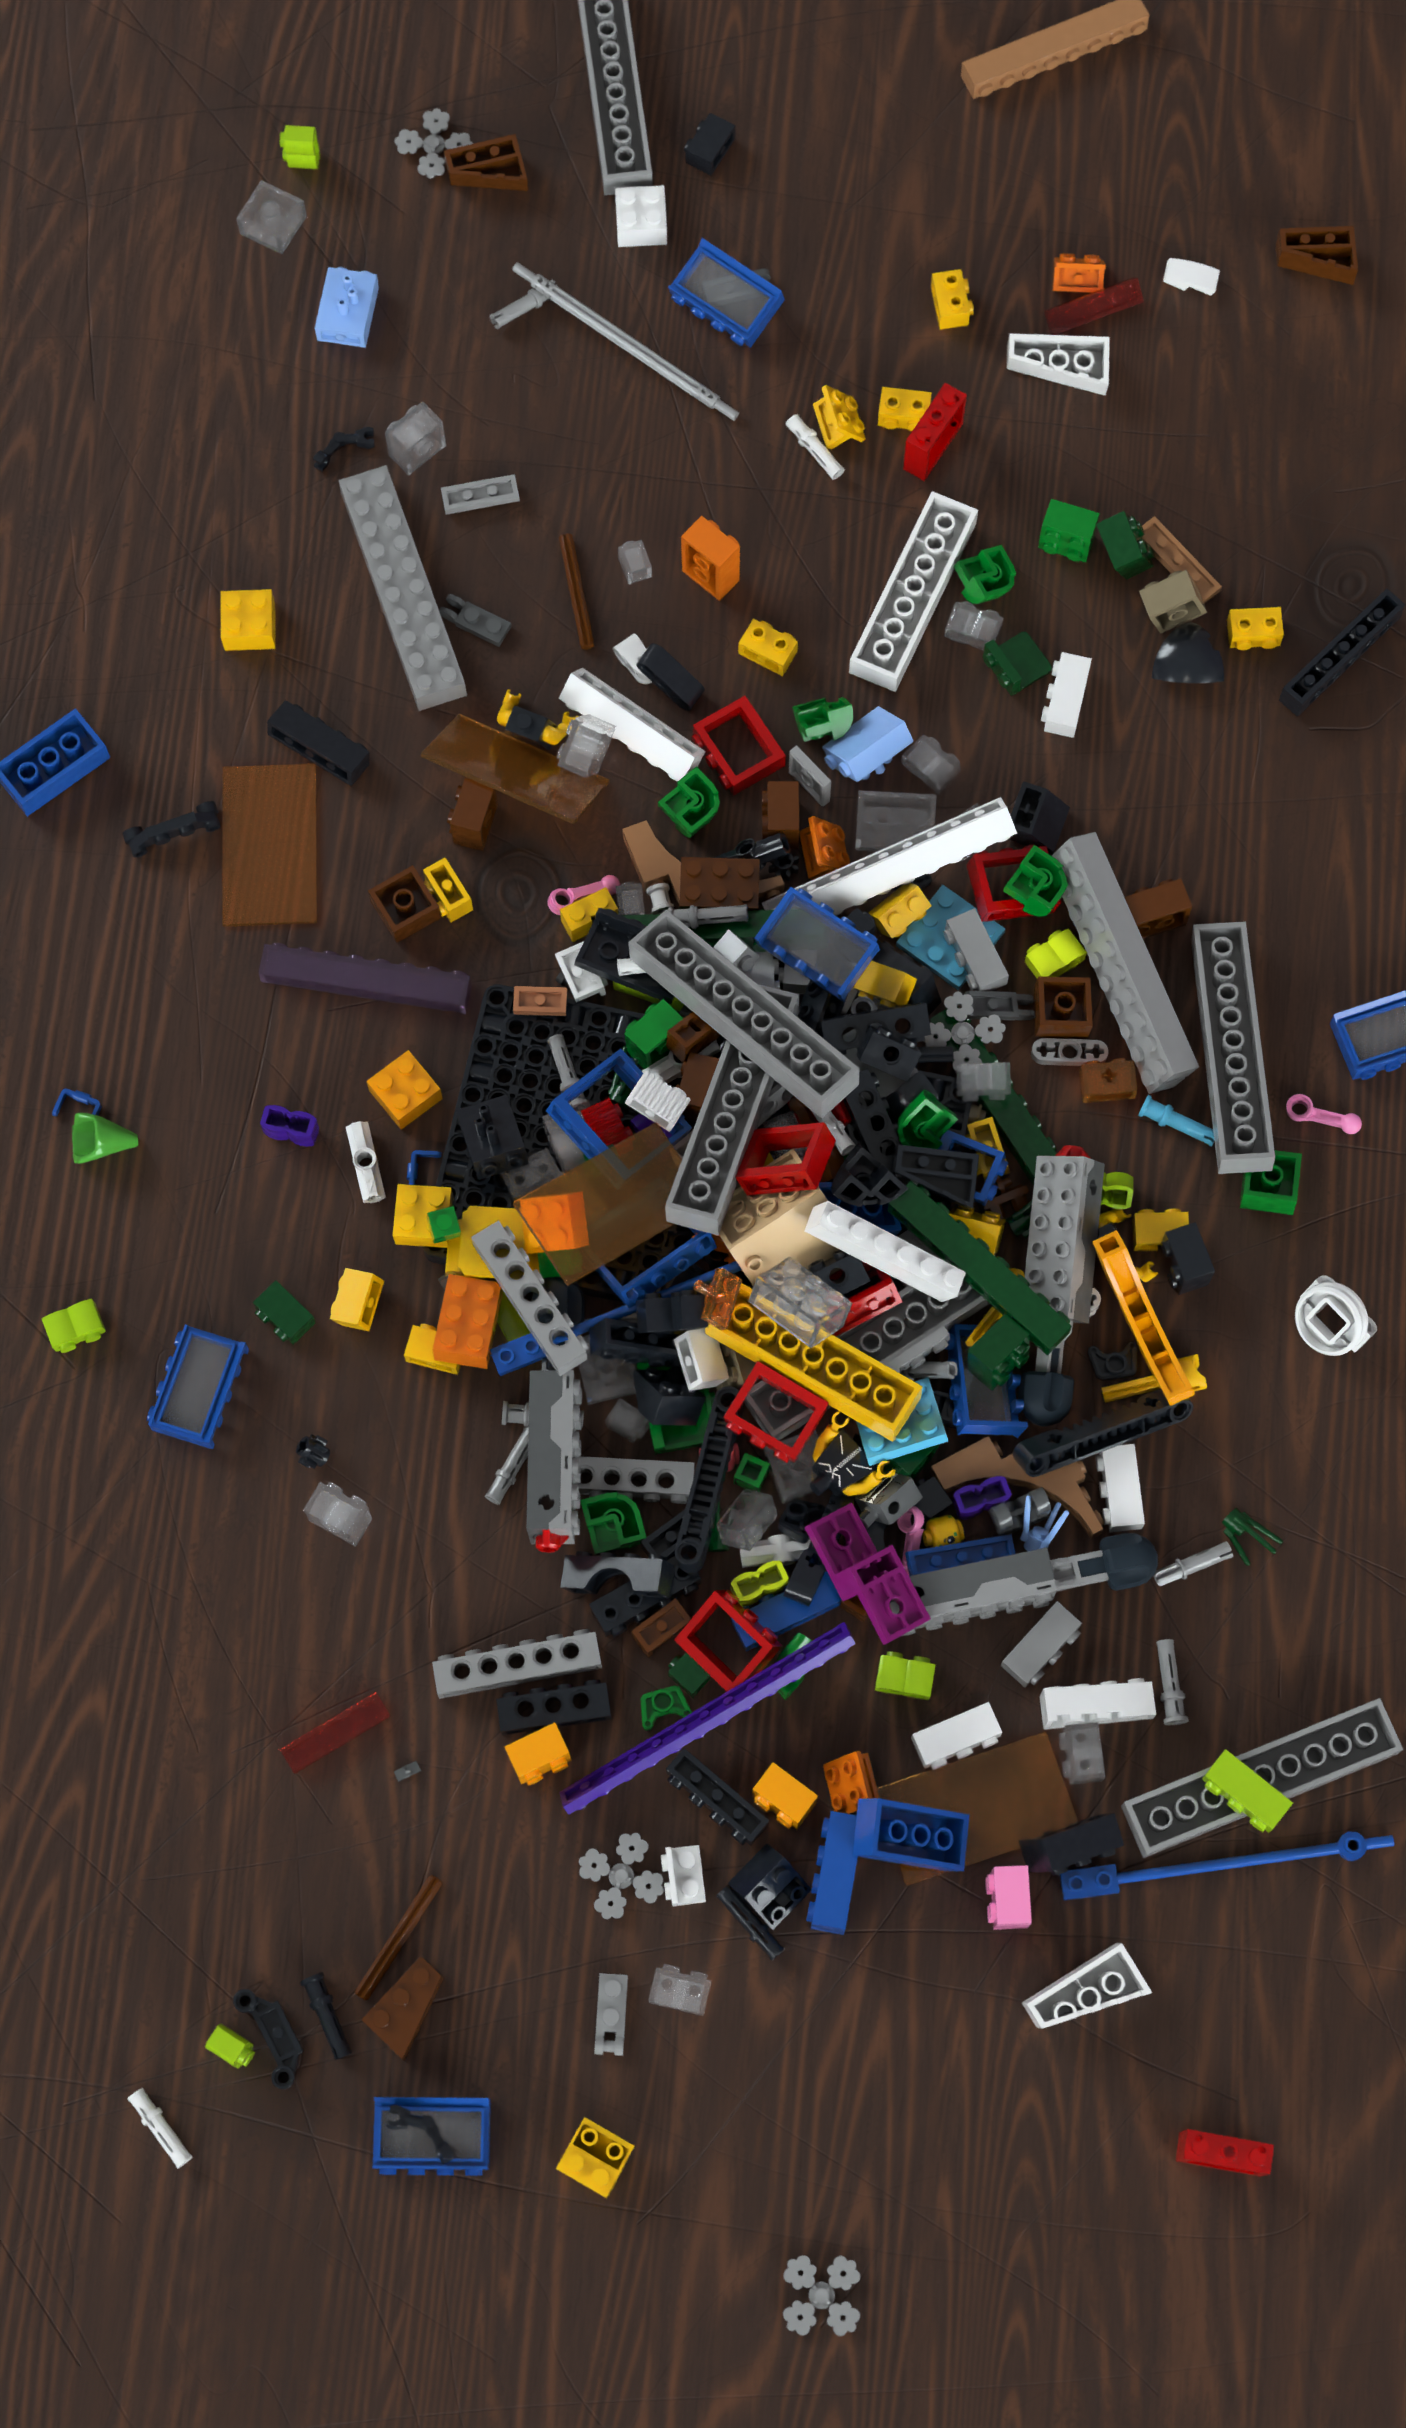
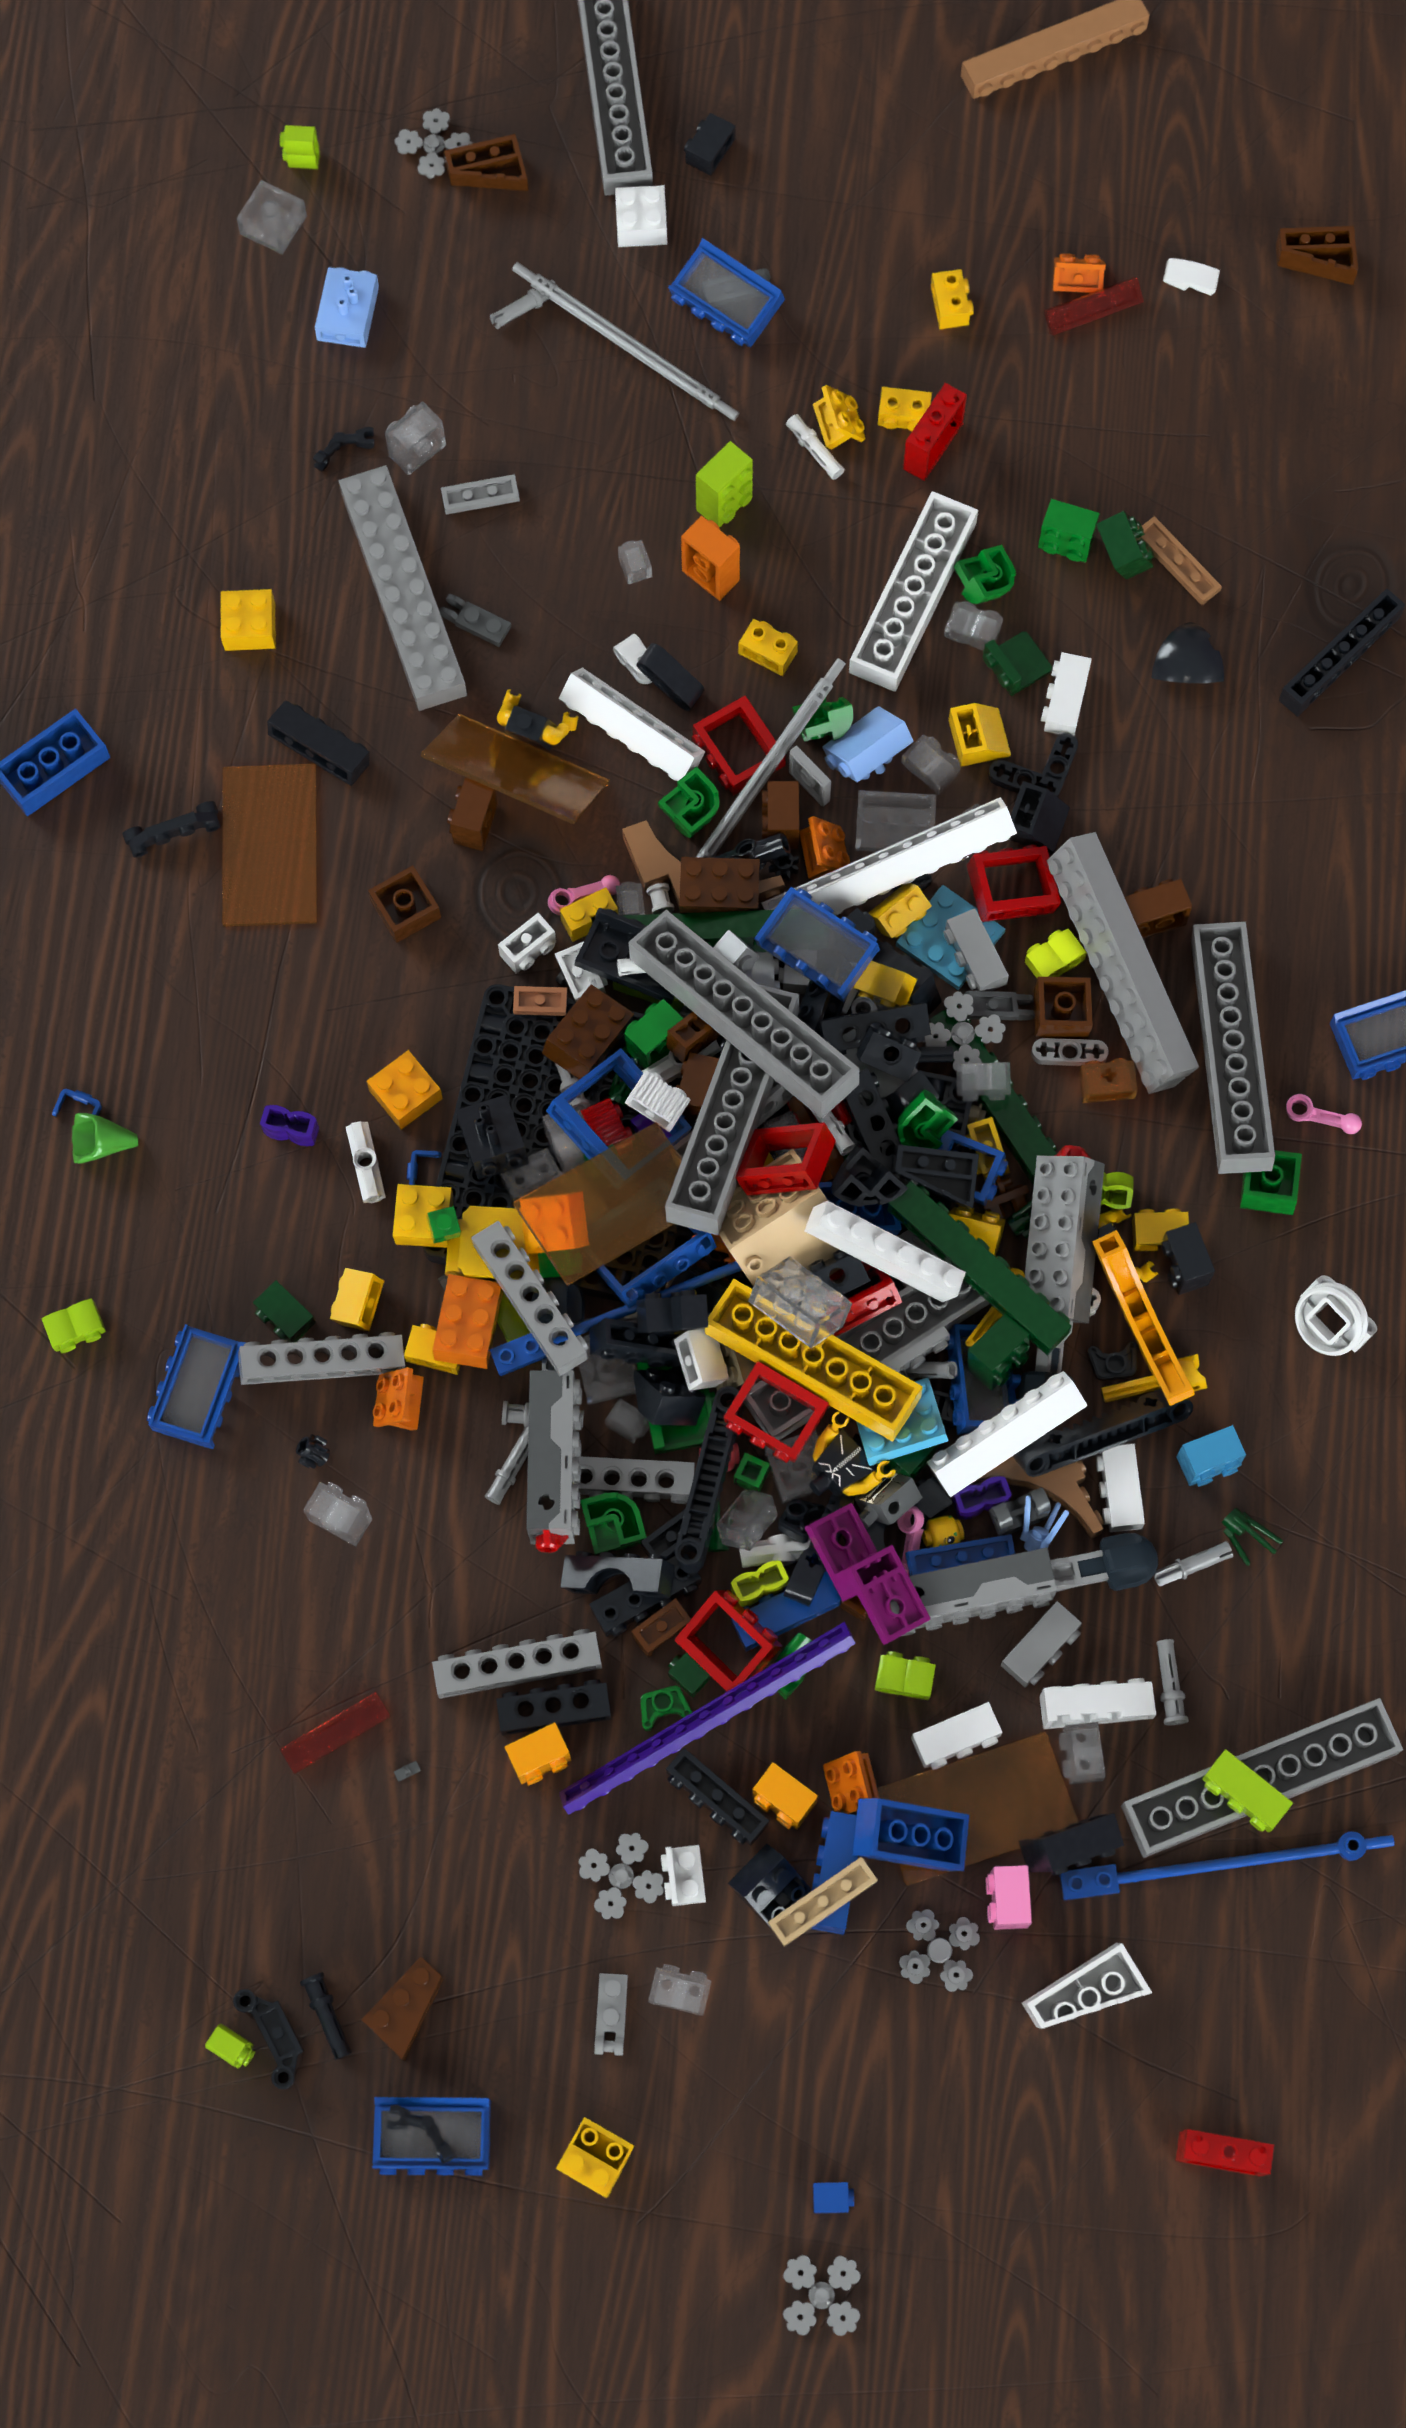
(163, 2132): white pin -> none
(254, 1372): none -> light grey brick
(365, 978): clear purple brick -> none
(398, 1399): none -> orange bracket
(398, 1937): reddish brown axle -> none
(448, 890): yellow brick -> none
(527, 943): none -> white brick
(576, 591): reddish brown axle -> none
(585, 745): clear brick -> none
(587, 1032): none -> reddish brown brick
(694, 917): light grey pin -> none
(719, 1297): clear orange plate -> none
(724, 485): none -> lime brick
(771, 762): none -> light grey axle
(772, 1948): black pin -> none
(822, 1901): none -> tan plate
(832, 2197): none -> blue brick
(939, 1950): none -> light grey plant
(978, 733): none -> yellow slope
(1007, 1433): none -> white brick
(1037, 883): green brick -> none
(1045, 779): none -> black beam
(1062, 359): white wedge -> none
(1166, 1116): medium azure pin -> none
(1172, 601): dark tan brick -> none
(1211, 1456): none -> dark azure brick
(1255, 628): yellow brick -> none

